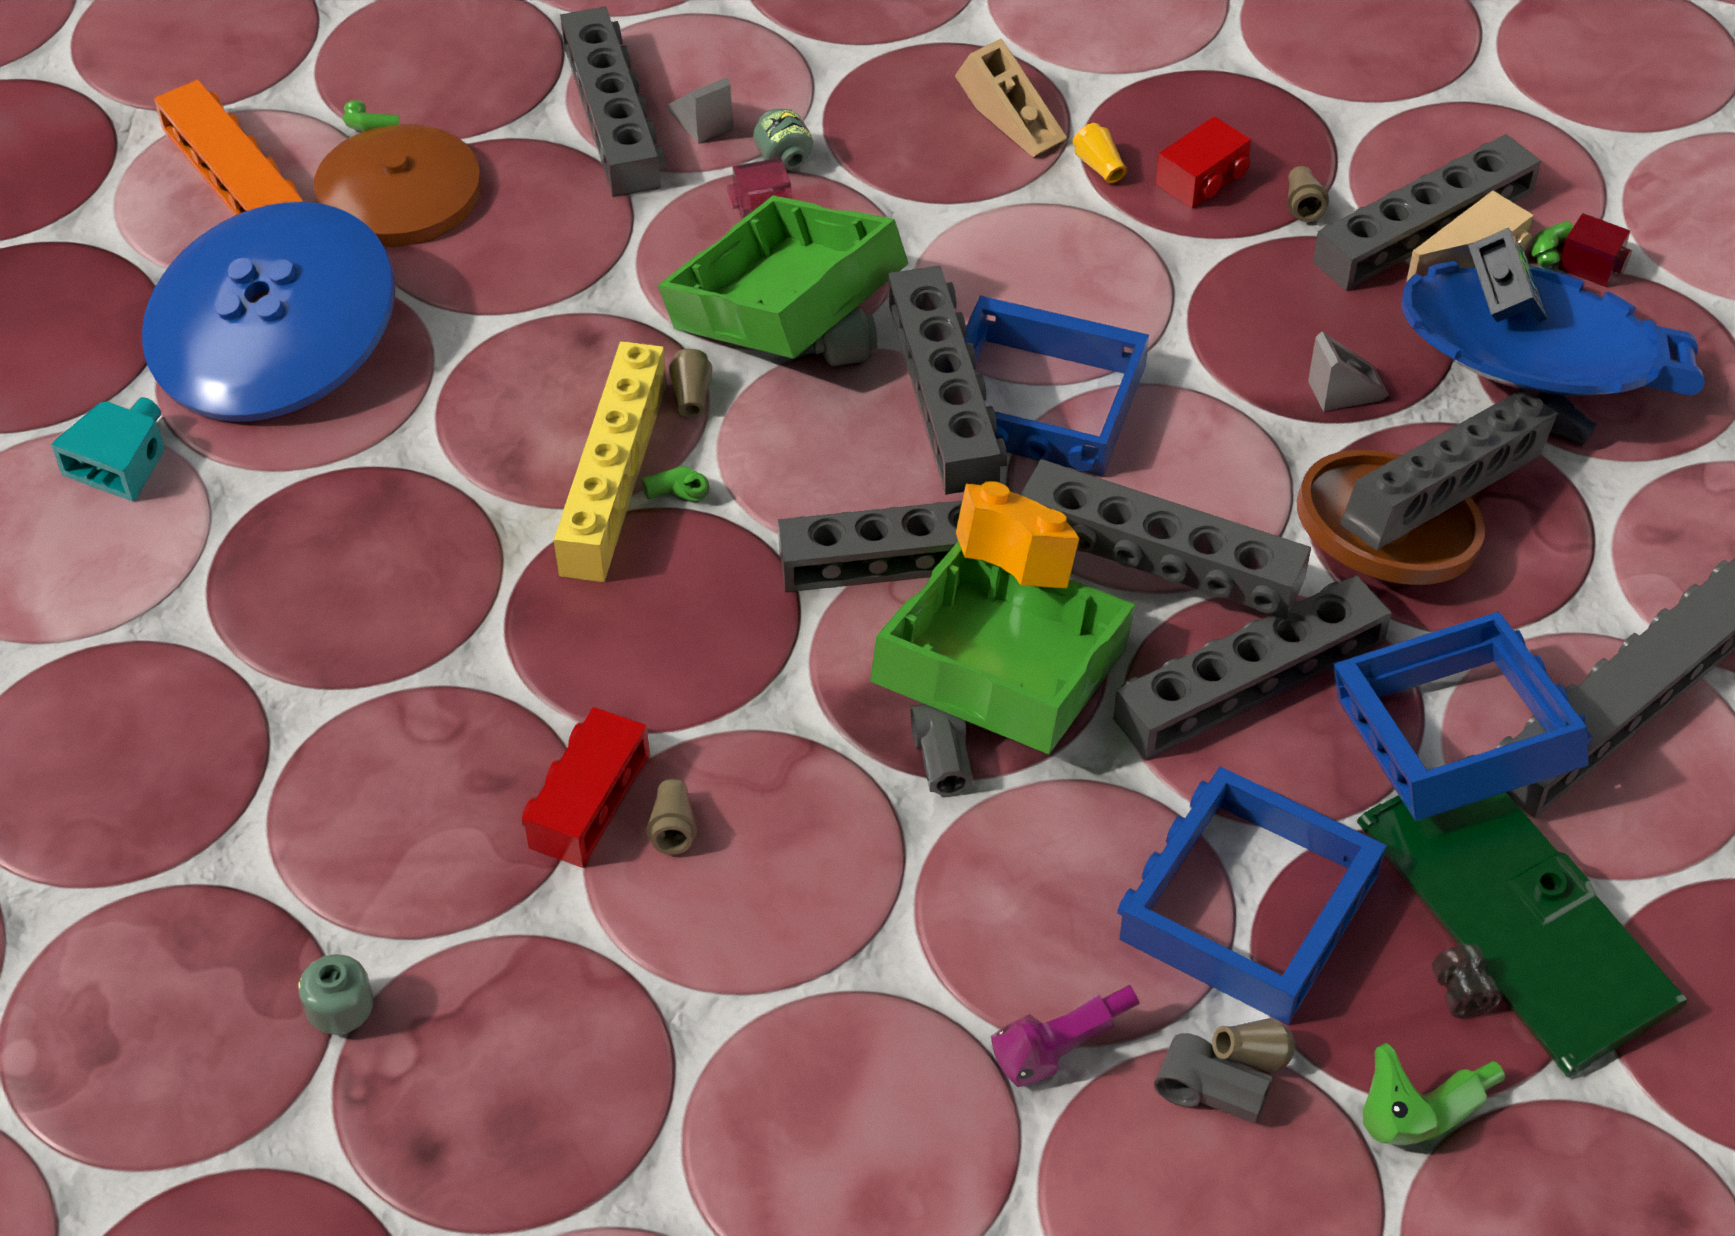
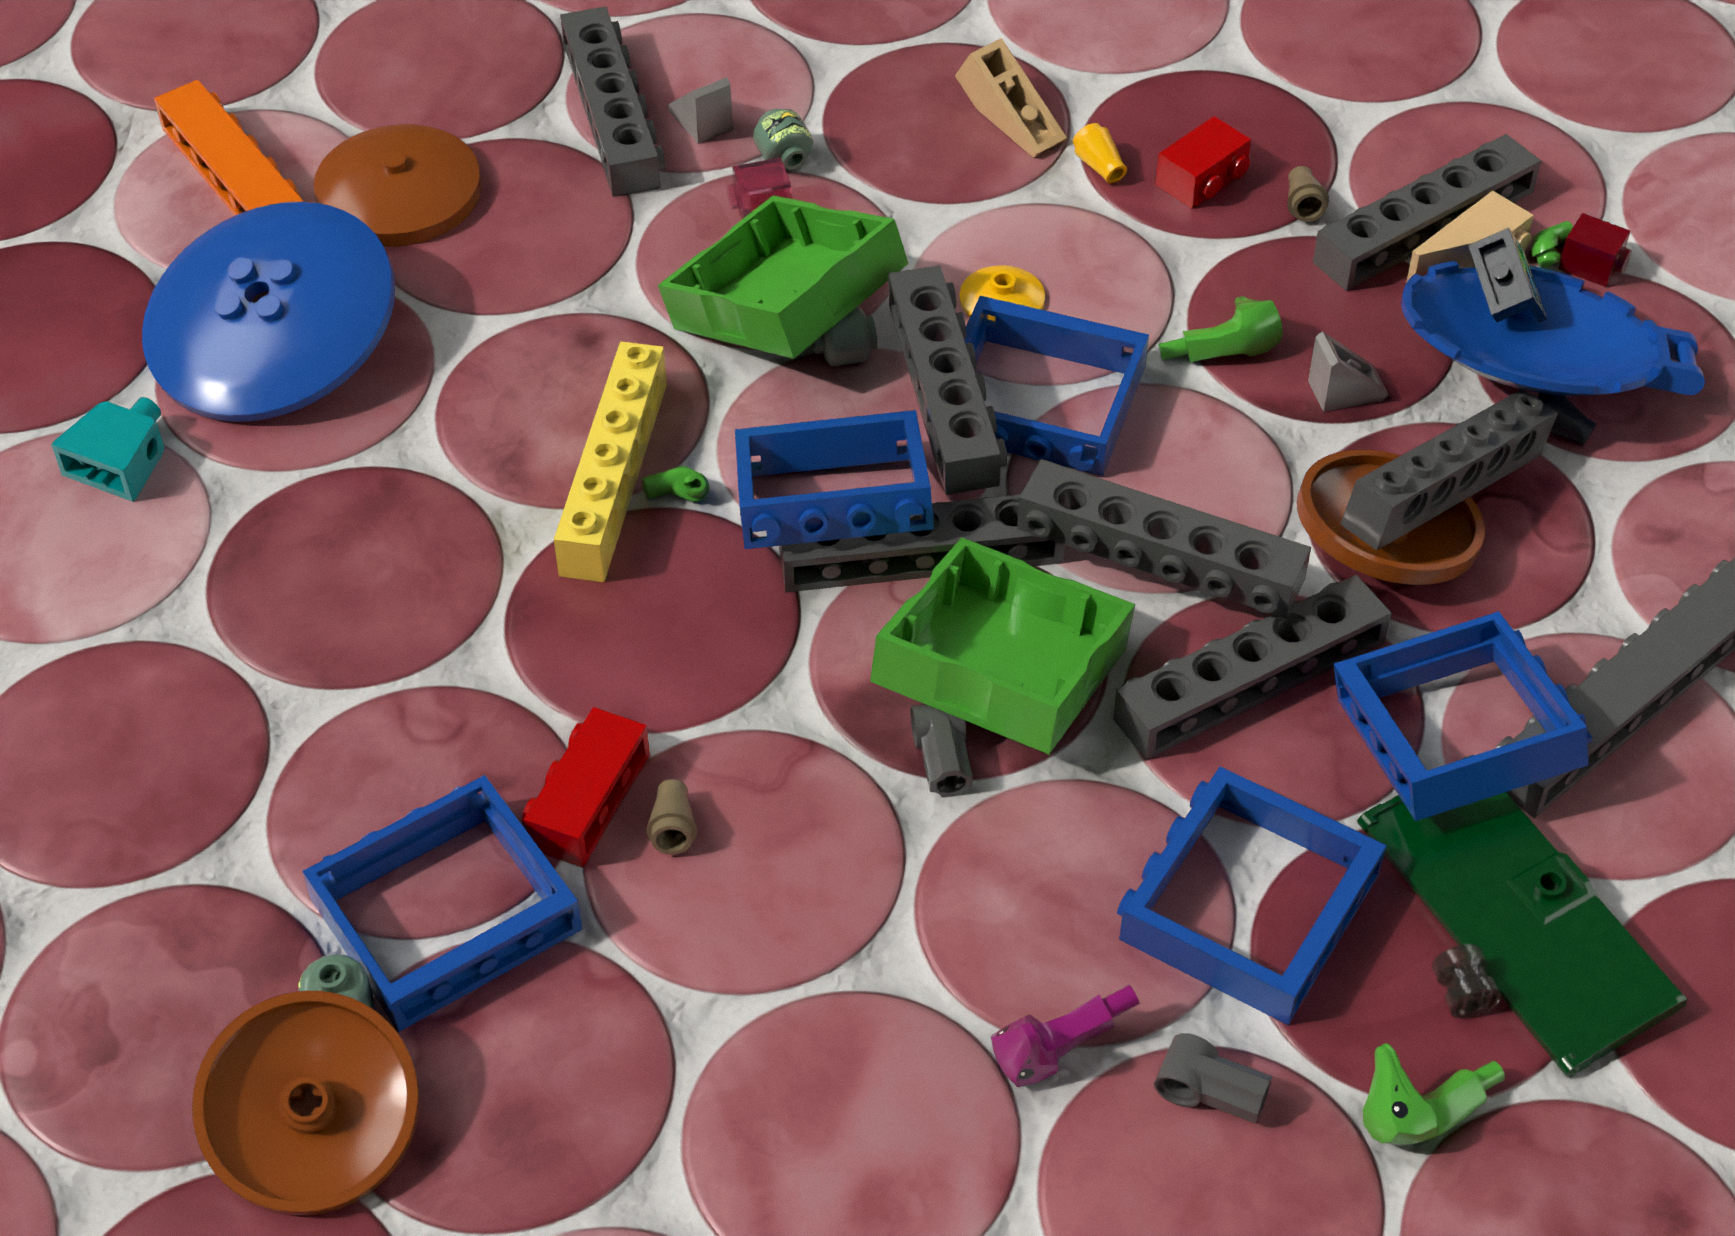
(305, 1103): none -> dark orange dish
(359, 120): bright green arm -> none
(481, 957): none -> blue window
(690, 379): dark tan cone -> none
(839, 512): none -> blue window
(1004, 284): none -> yellow dish
(1016, 535): light orange brick -> none
(1251, 331): none -> bright green animal
(1256, 1044): dark tan cone -> none

